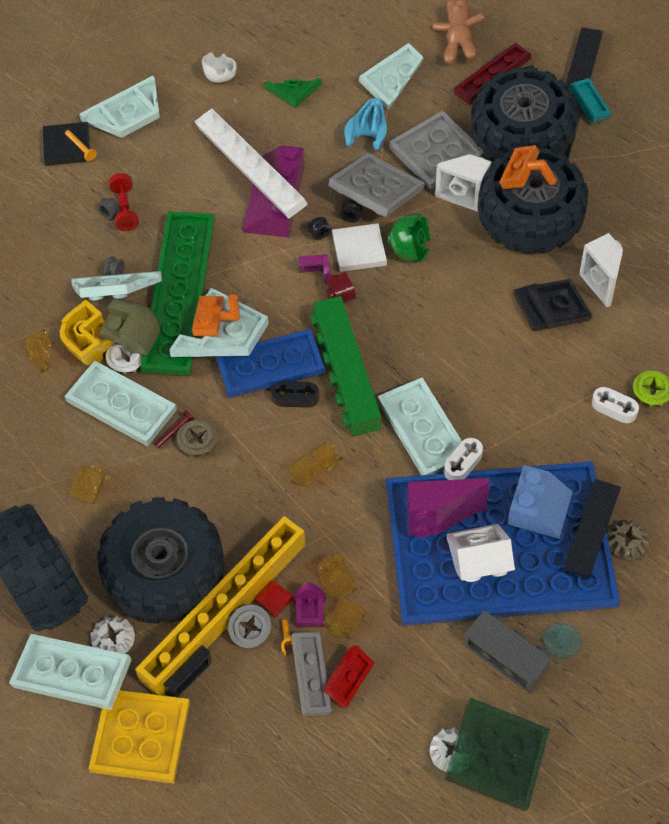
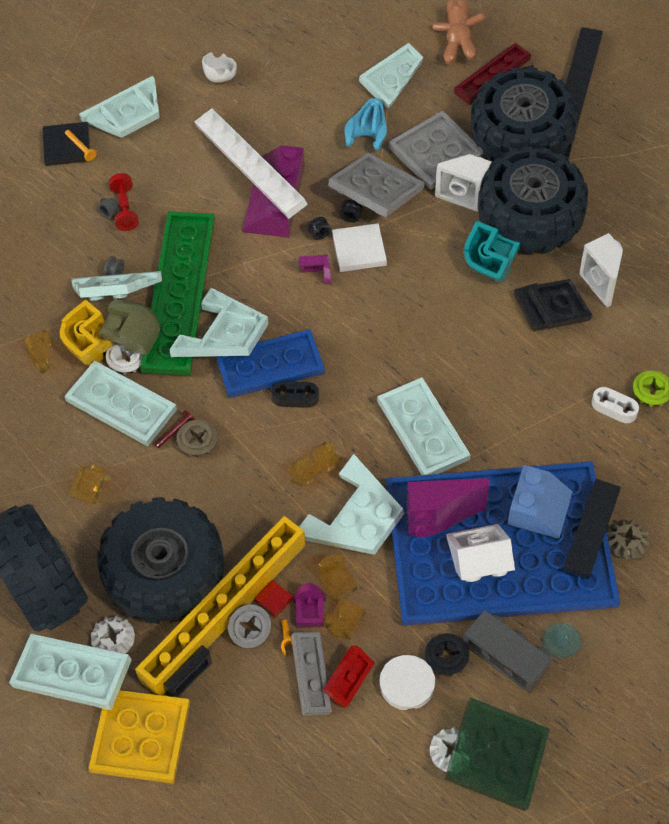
(211, 313): orange plate -> none
(293, 91): green tile -> none
(340, 286): dark red plate -> none
(346, 367): green brick -> none
(363, 520): none -> light aqua wing
(407, 682): none -> white tile
(409, 237): green cylinder -> none
(455, 646): none -> black gear
(459, 456): white beam -> none
(489, 252): none -> teal brick
(521, 164): orange plate -> none
(590, 100): teal tile -> none

